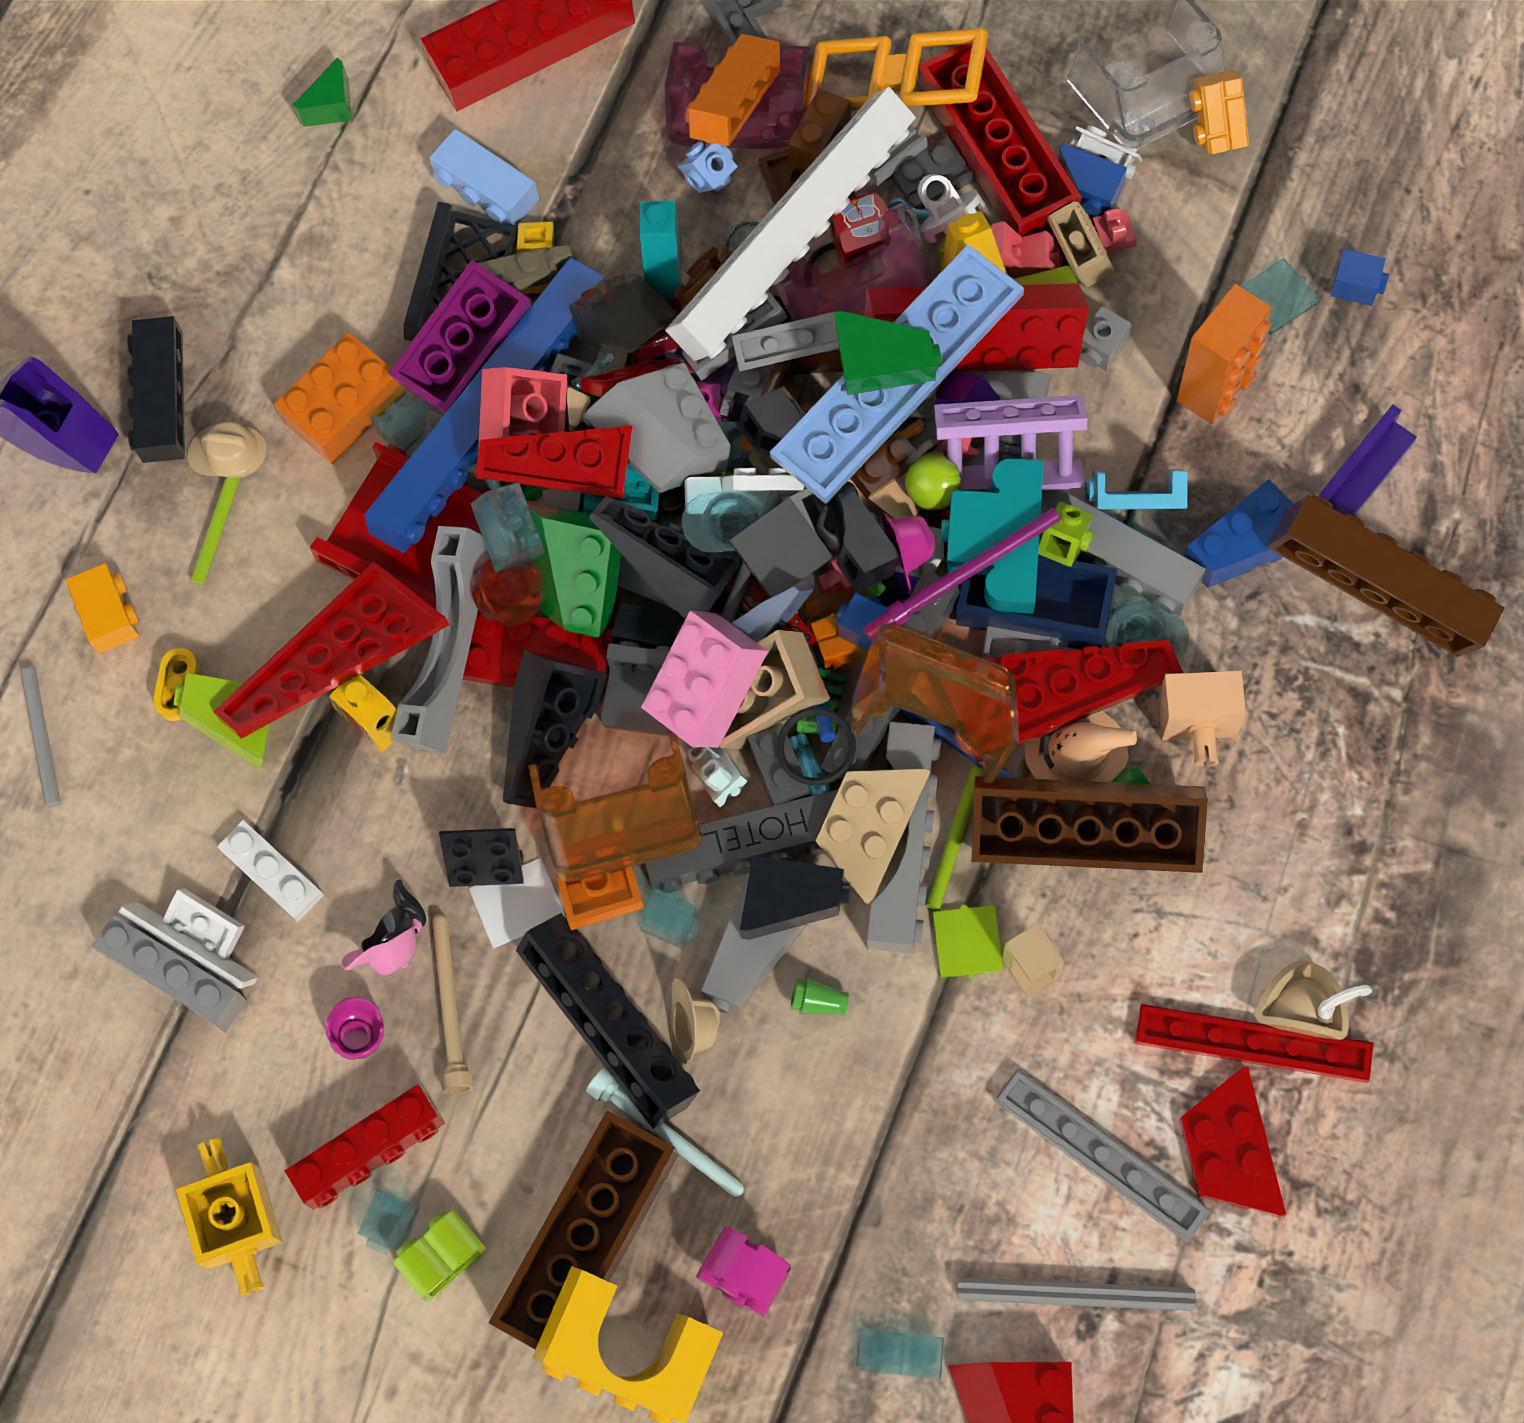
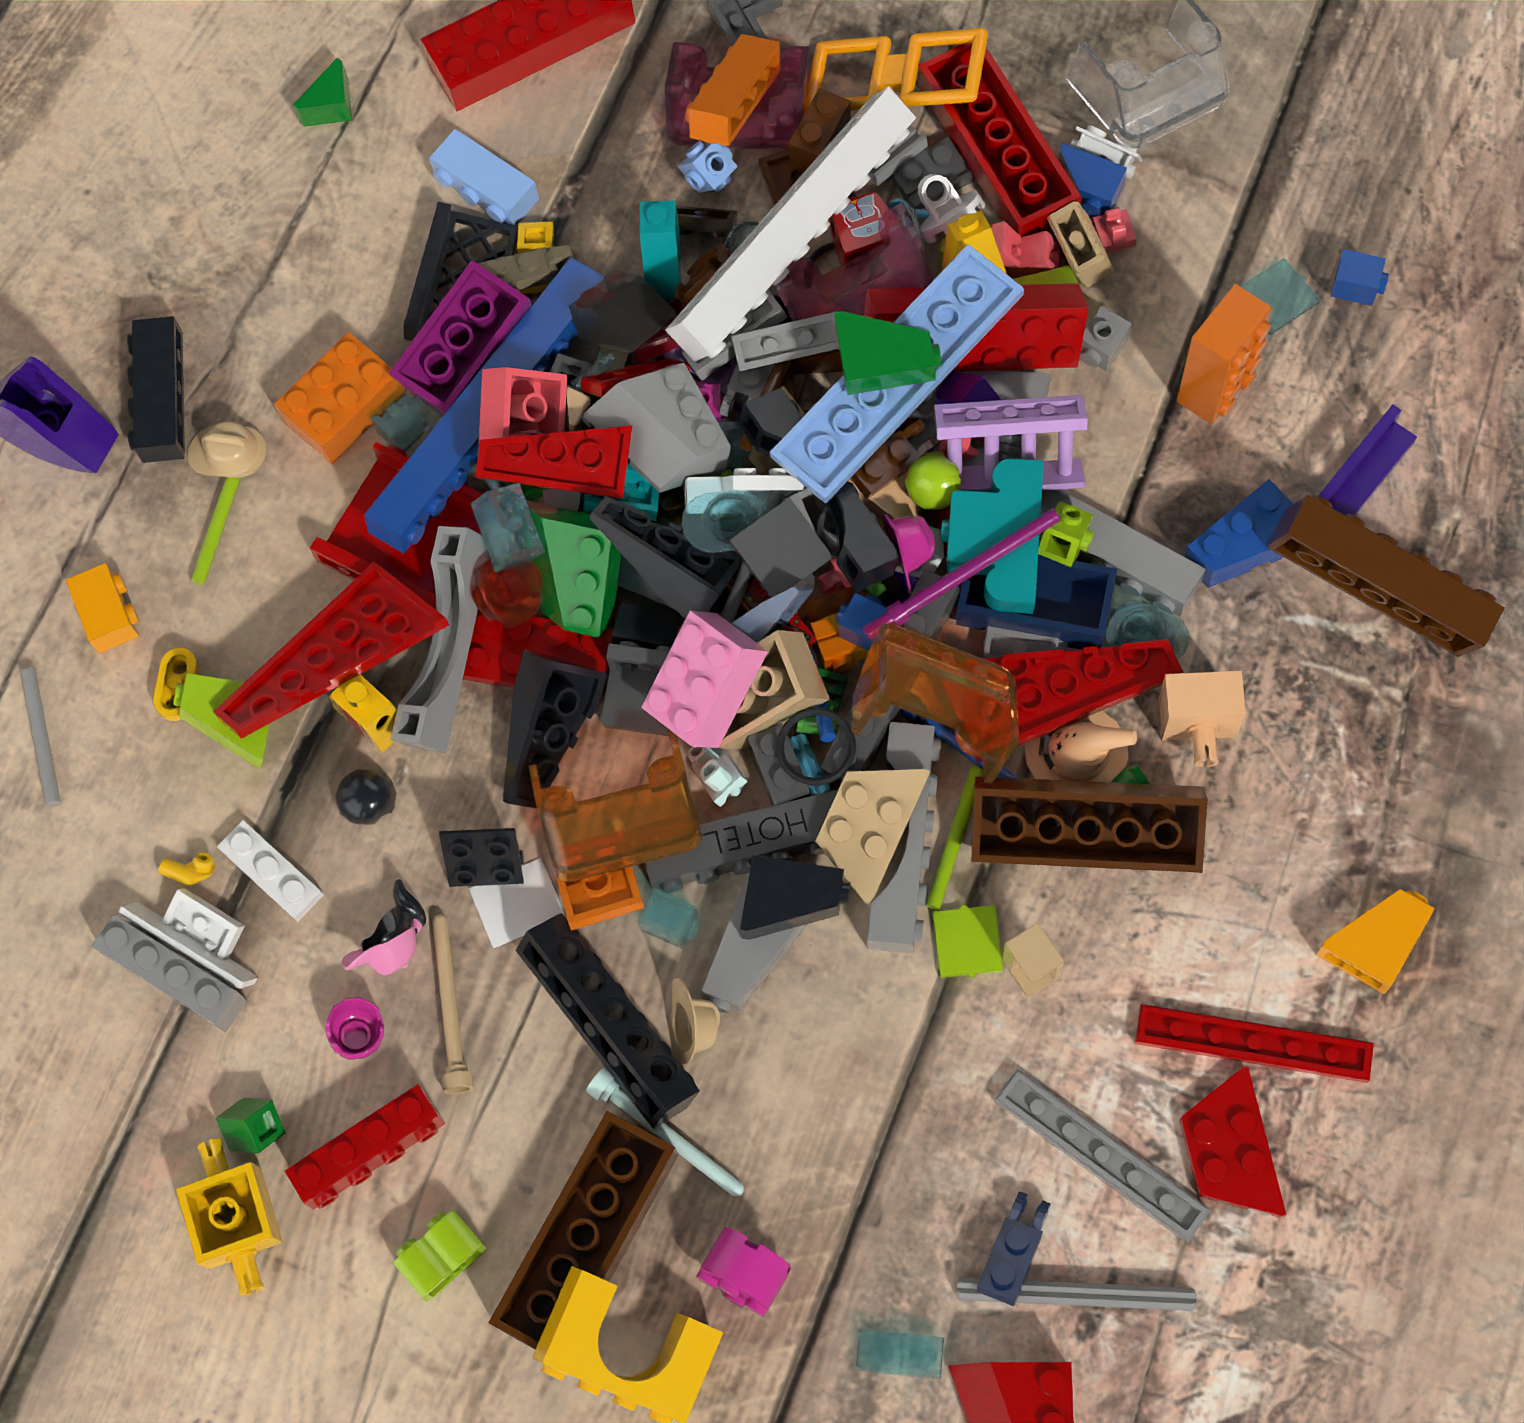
(191, 873): none -> yellow arm
(250, 1125): none -> green panel
(365, 796): none -> black hair
(382, 1208): clear light blue brick -> none
(713, 221): none -> dark brown plate
(817, 998): bright green cone -> none
(1013, 1253): none -> dark blue hinge
(1172, 498): medium azure panel -> none
(1219, 112): light orange brick -> none
(1307, 1001): tan hat -> none
(1379, 940): none -> light orange slope

